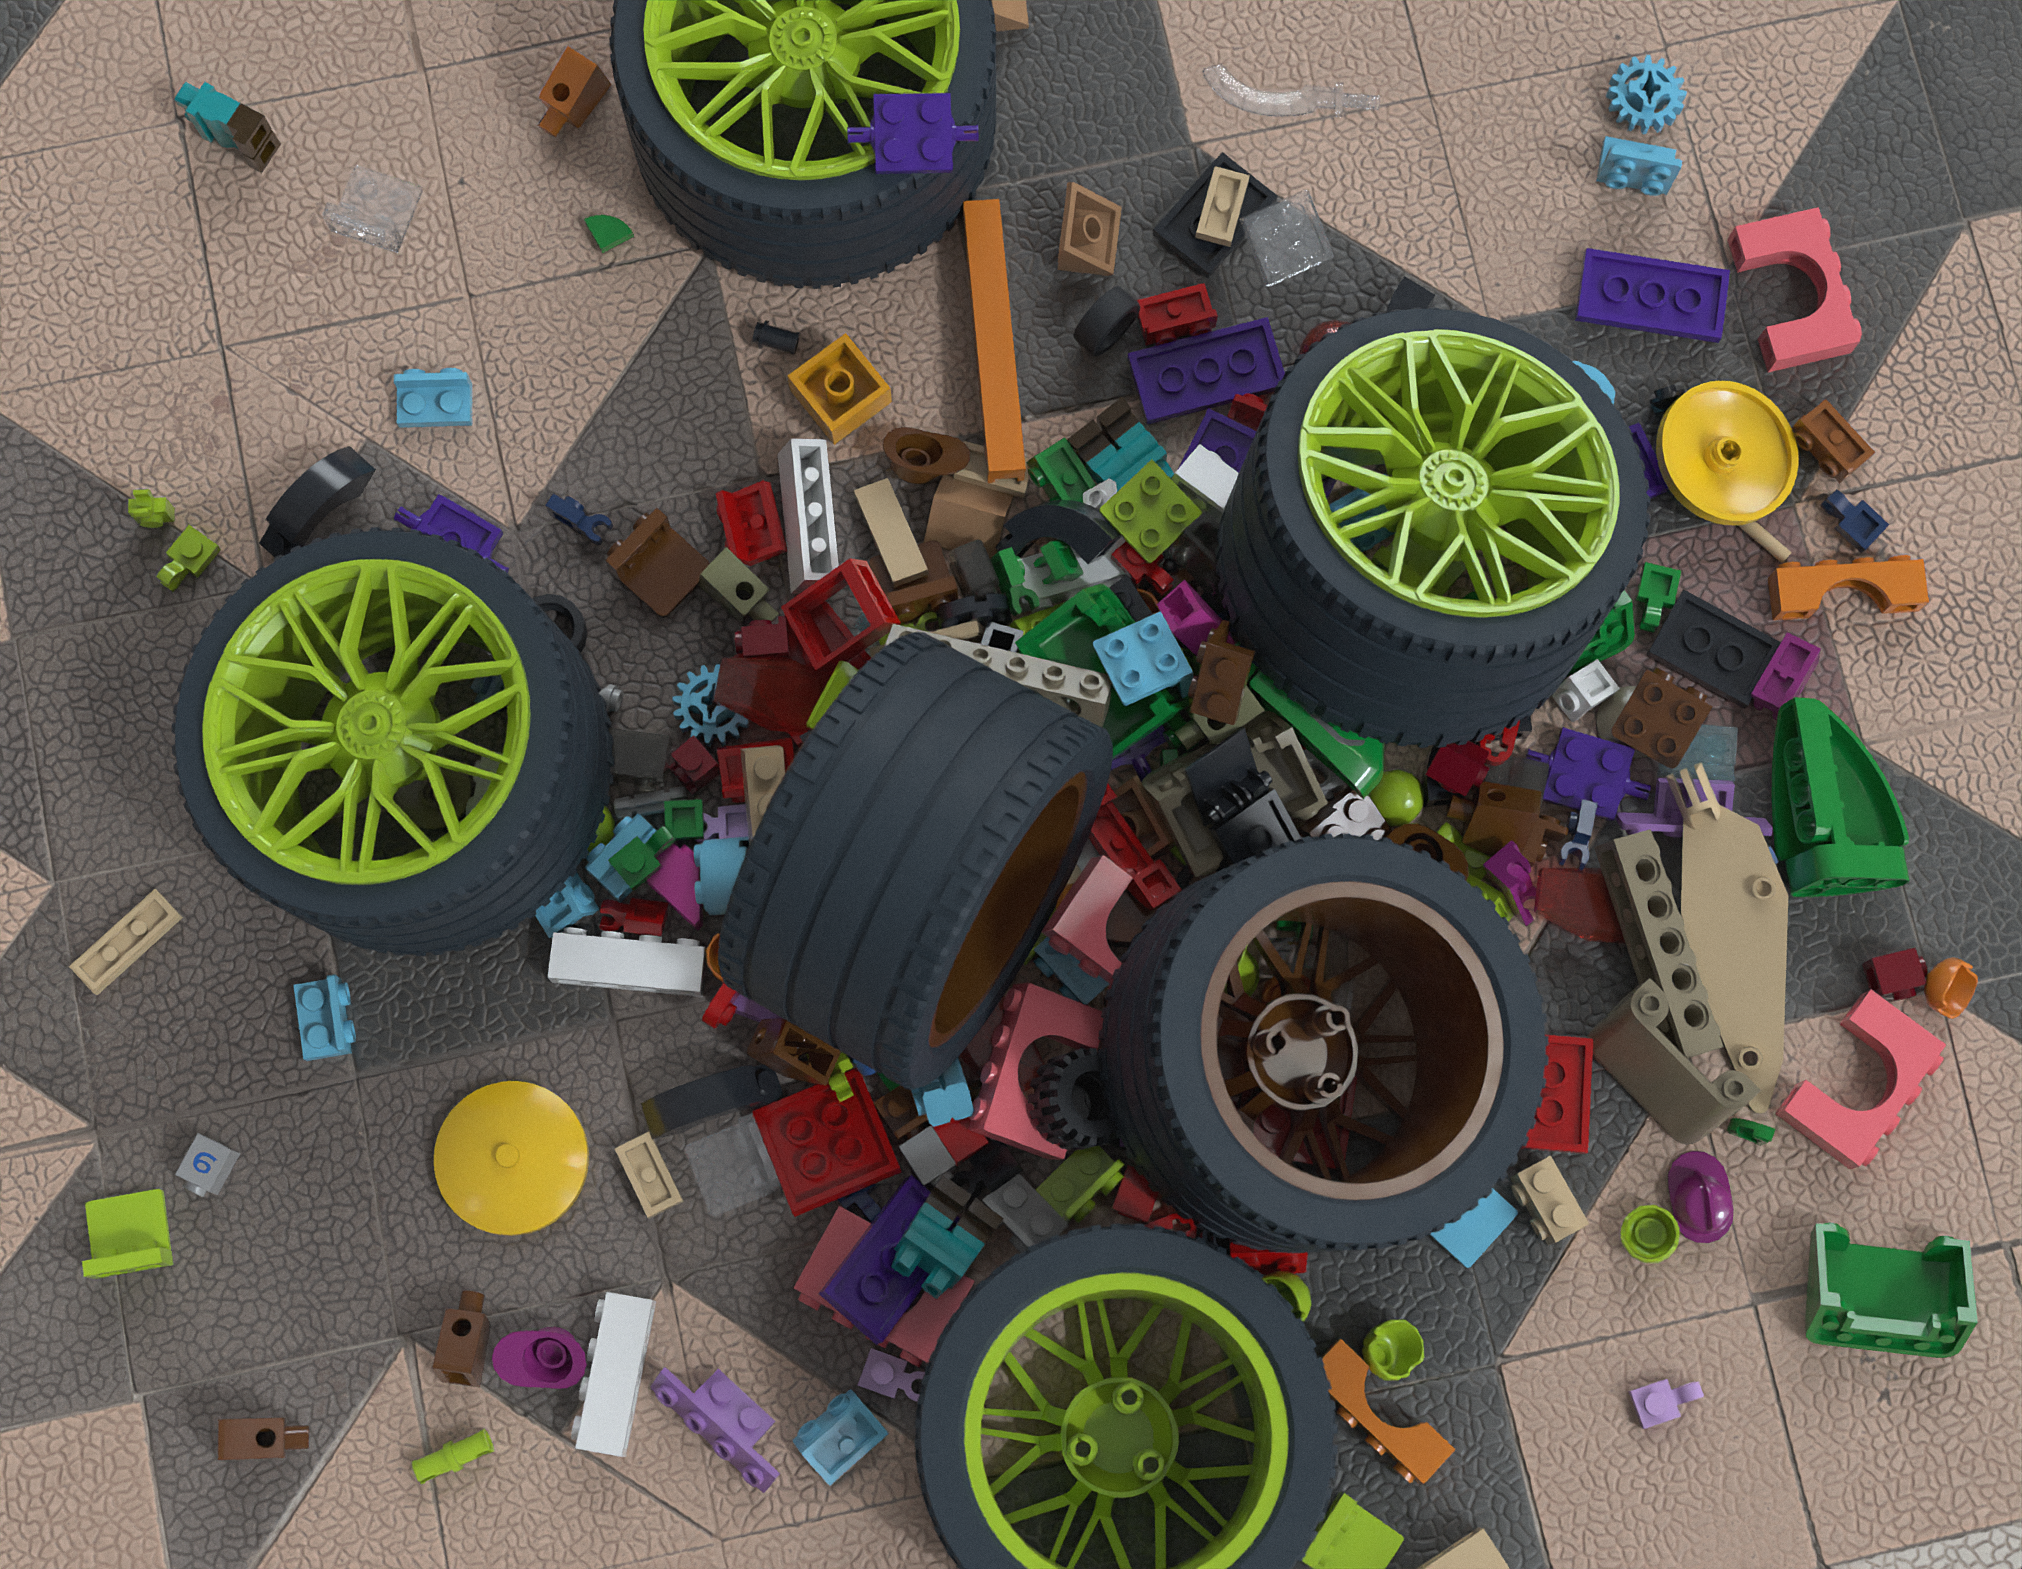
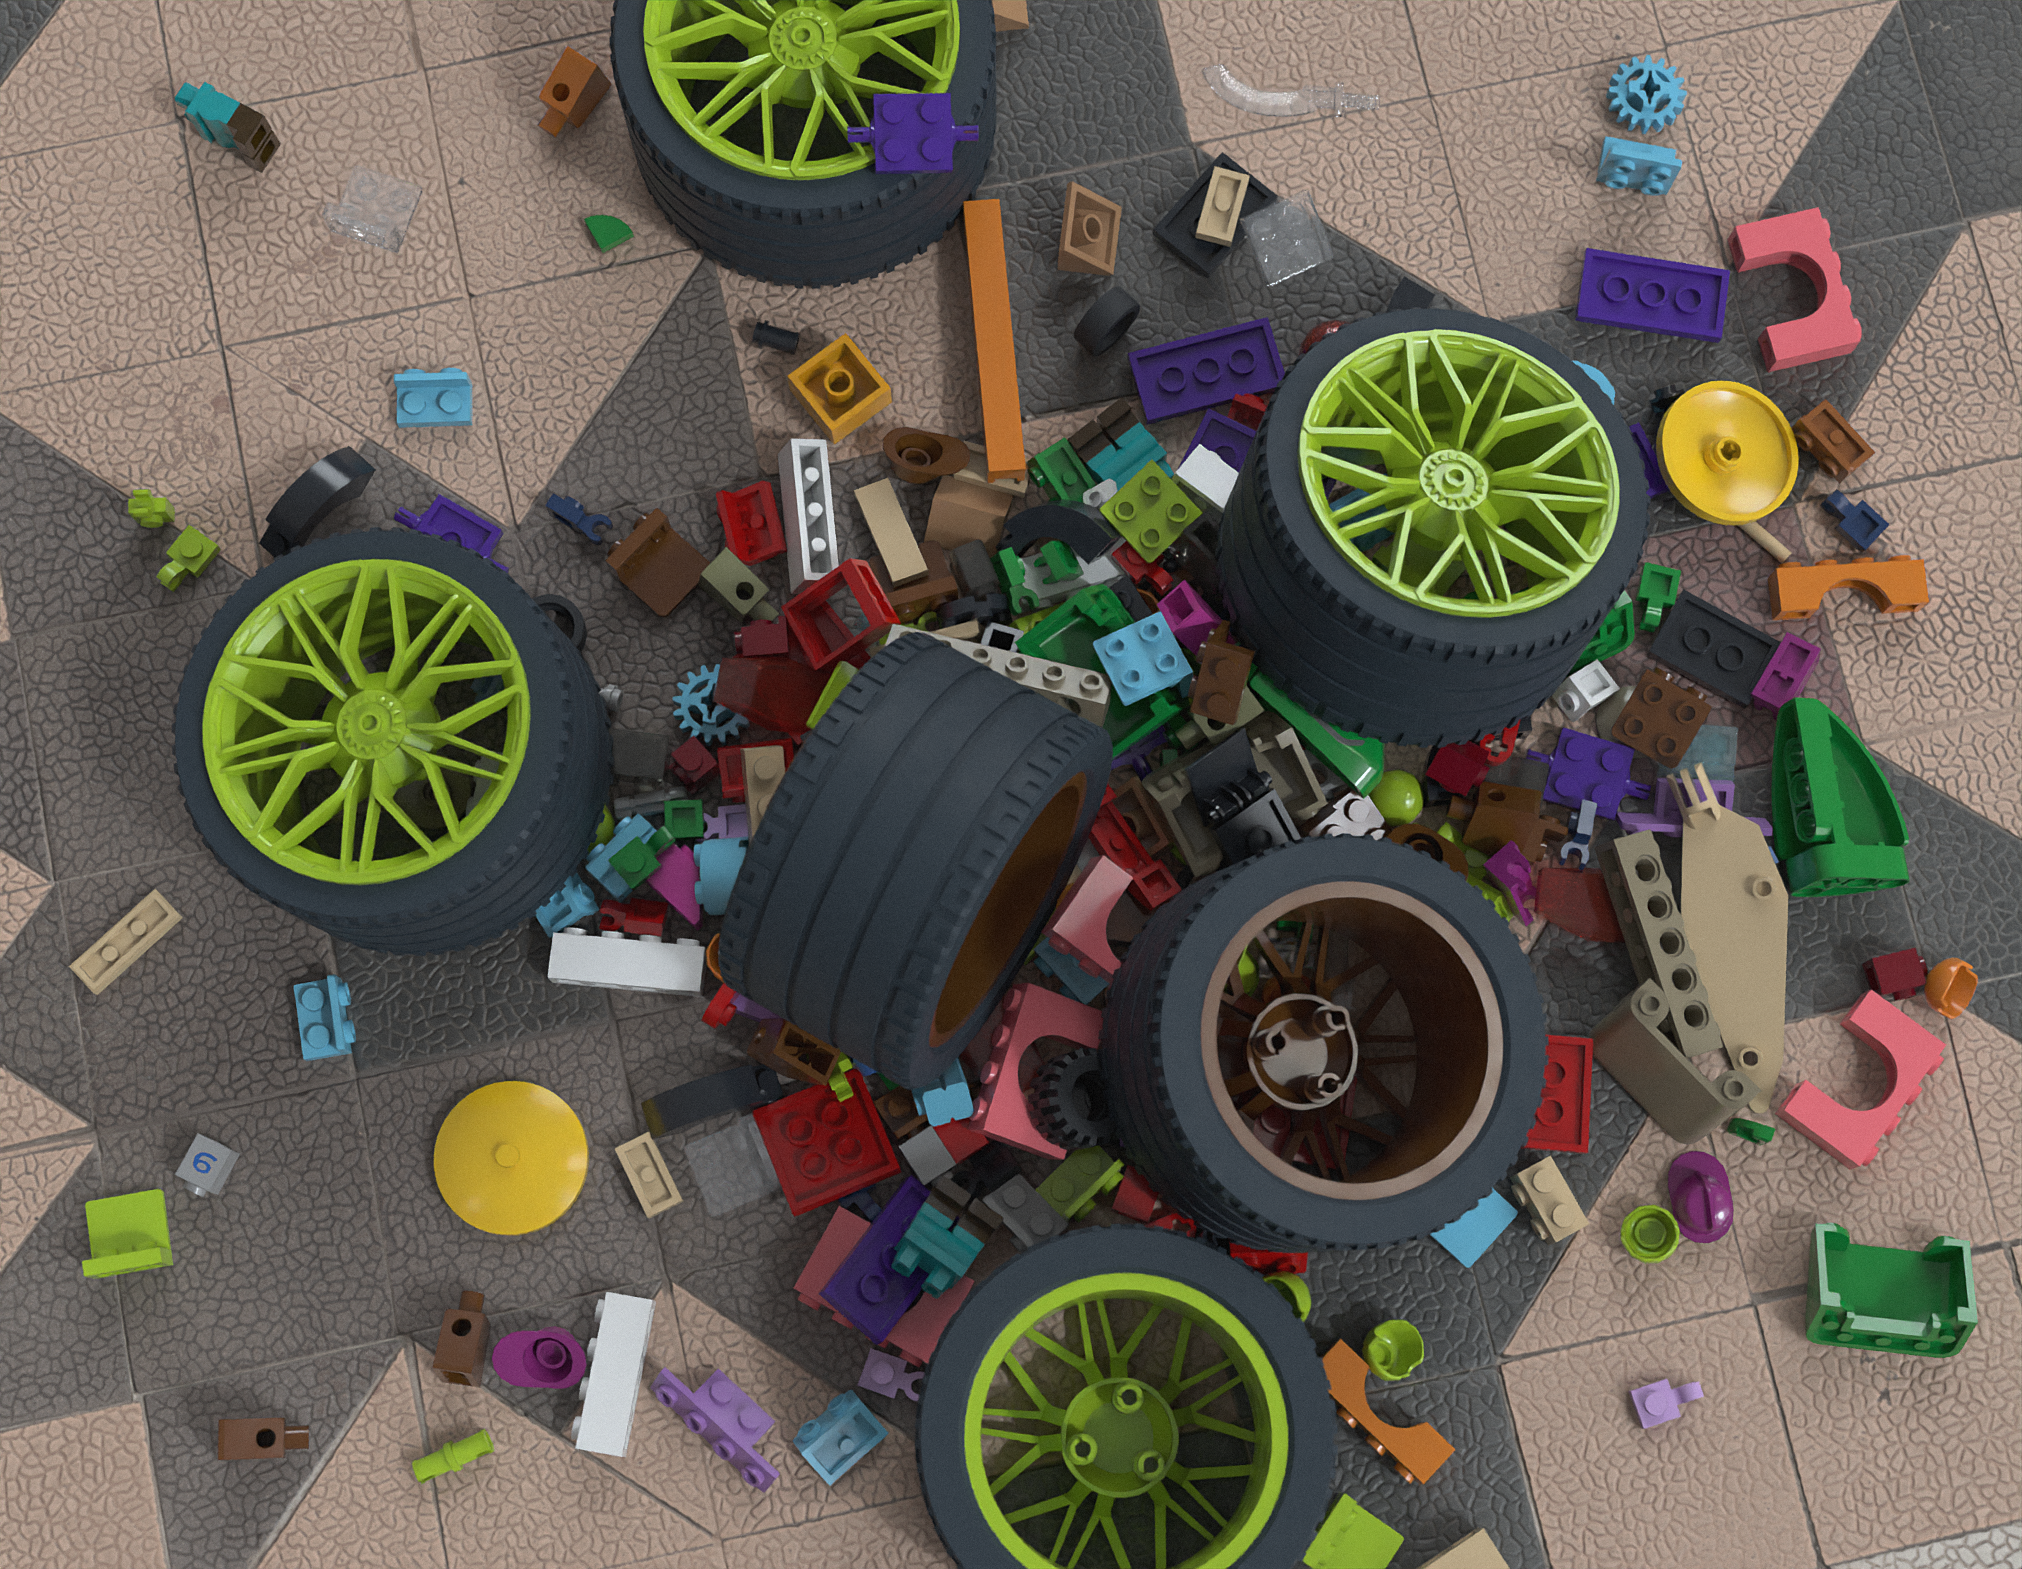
(1176, 315): red bracket -> none

